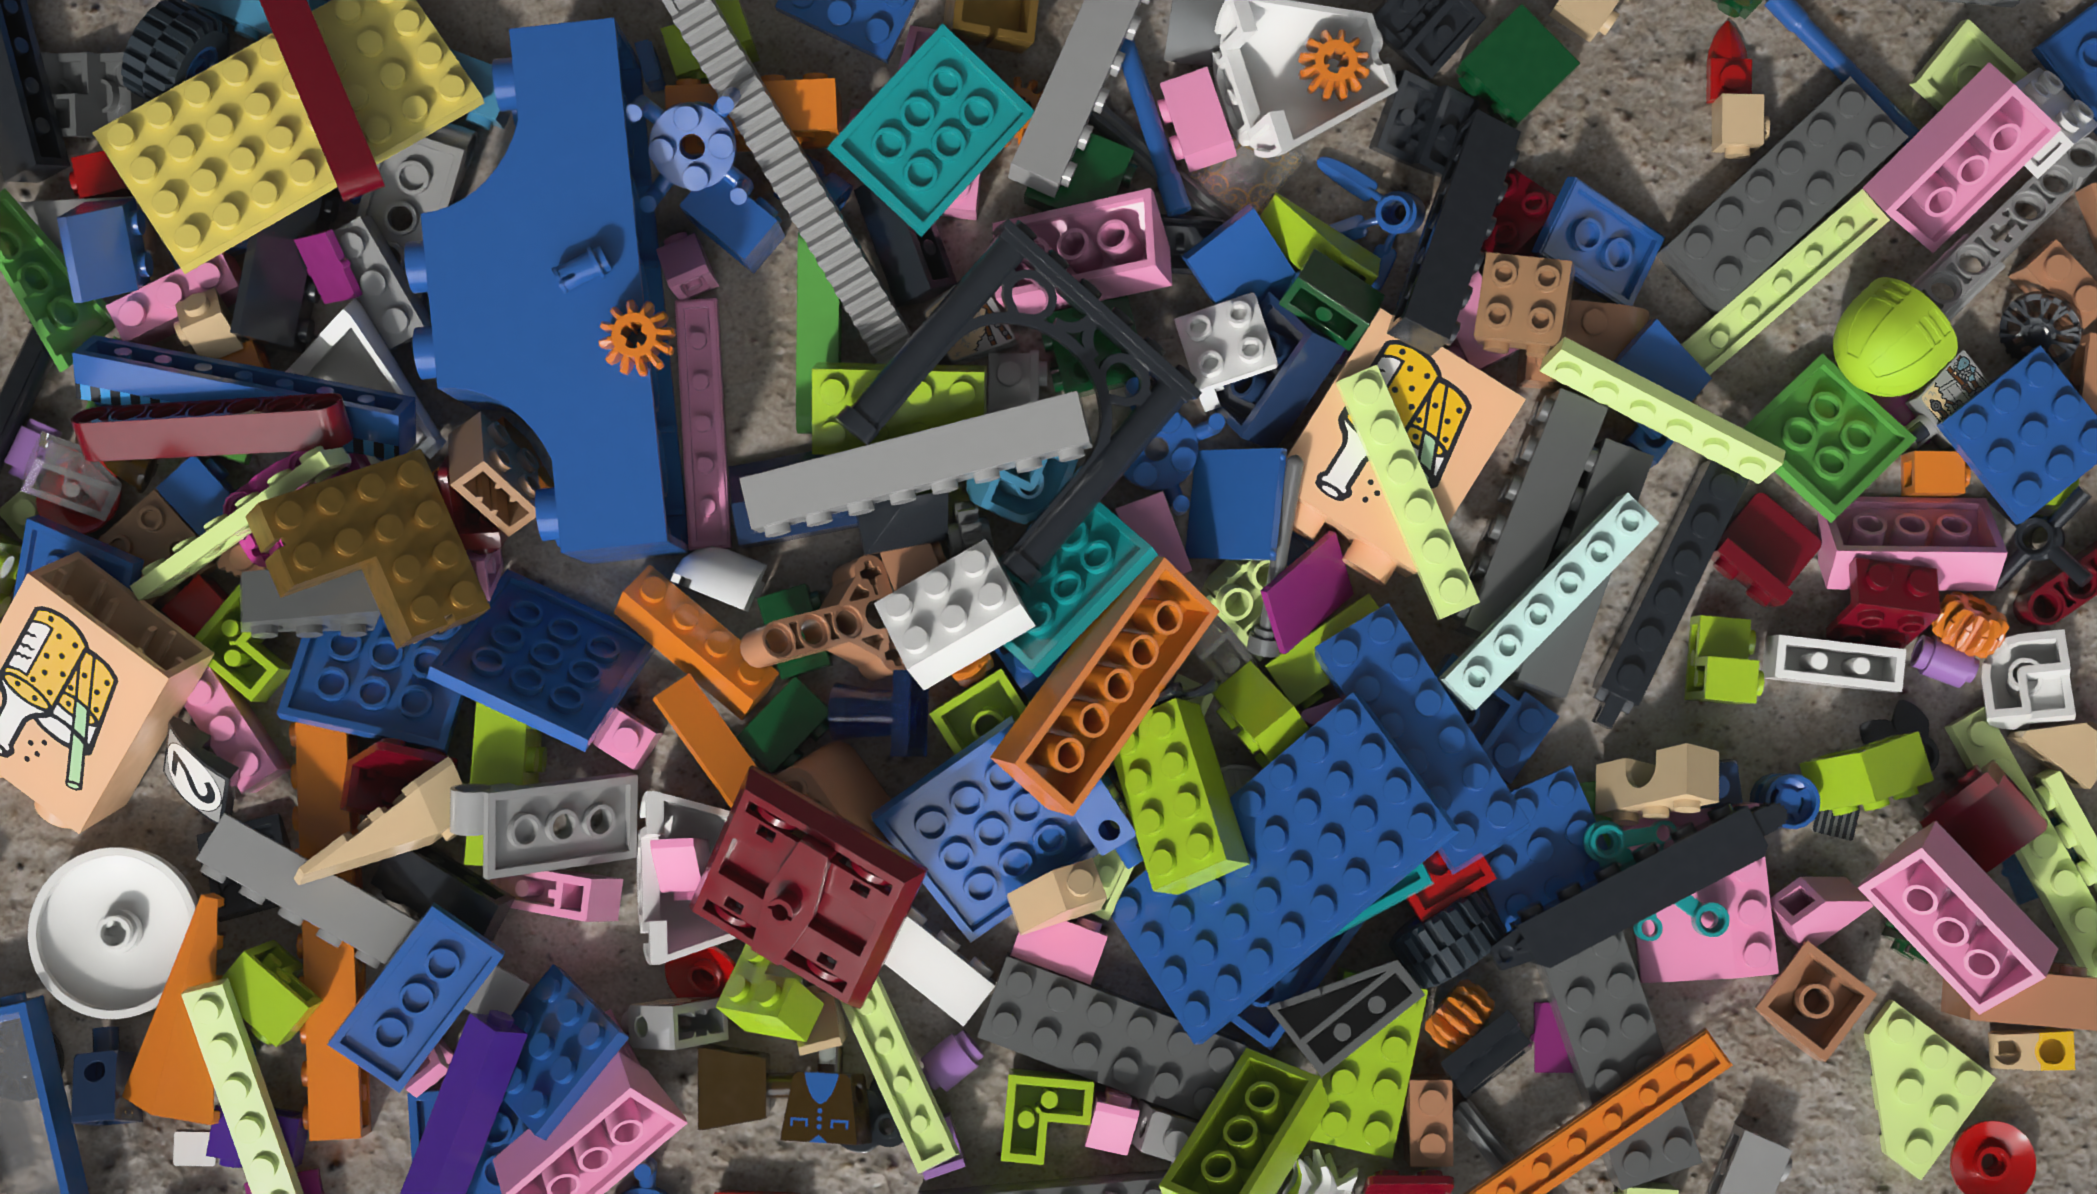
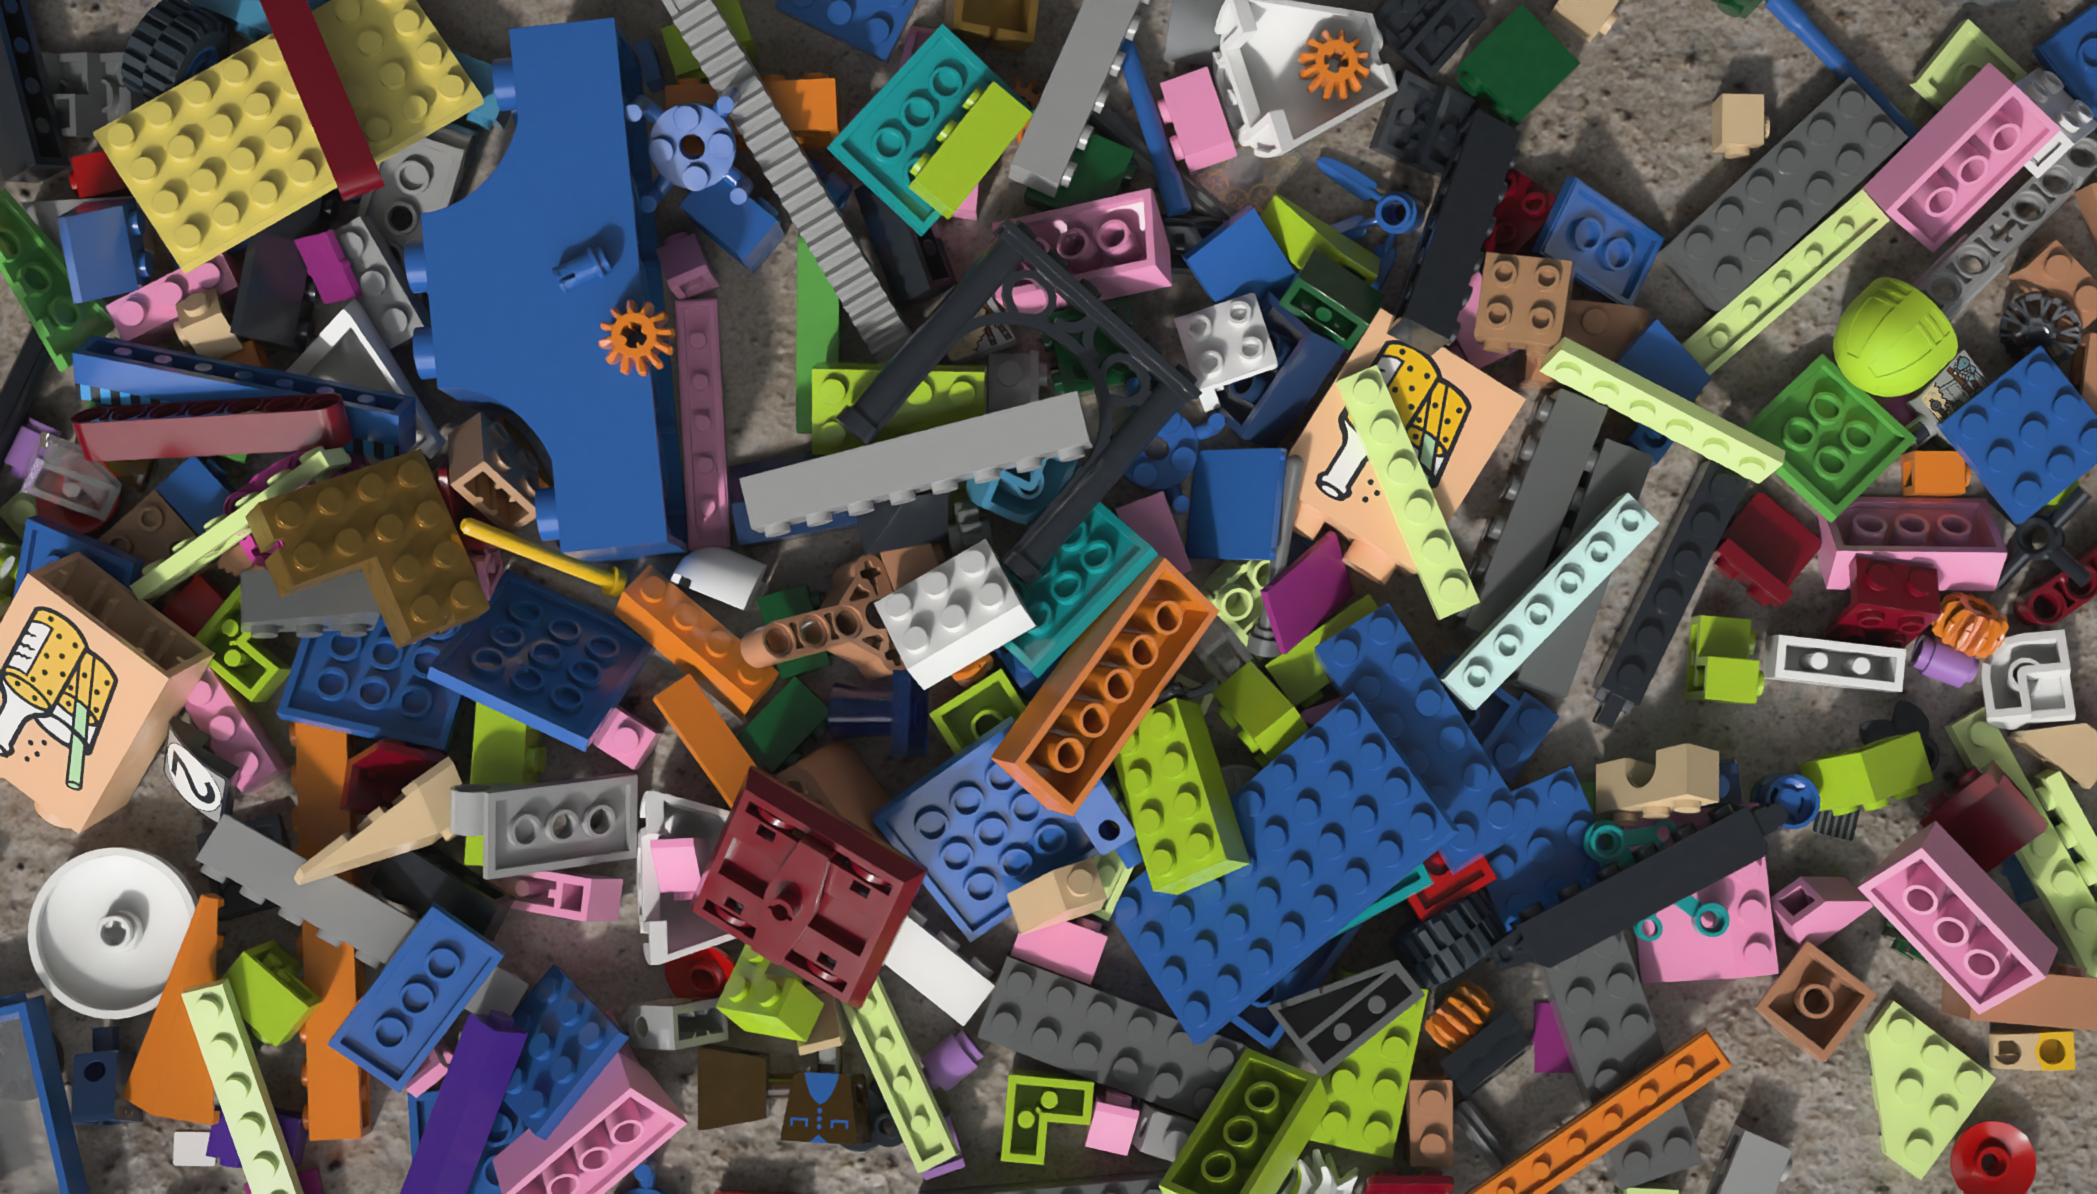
(611, 580): none -> yellow bar
(968, 148): none -> lime brick
(1727, 64): red plate -> none

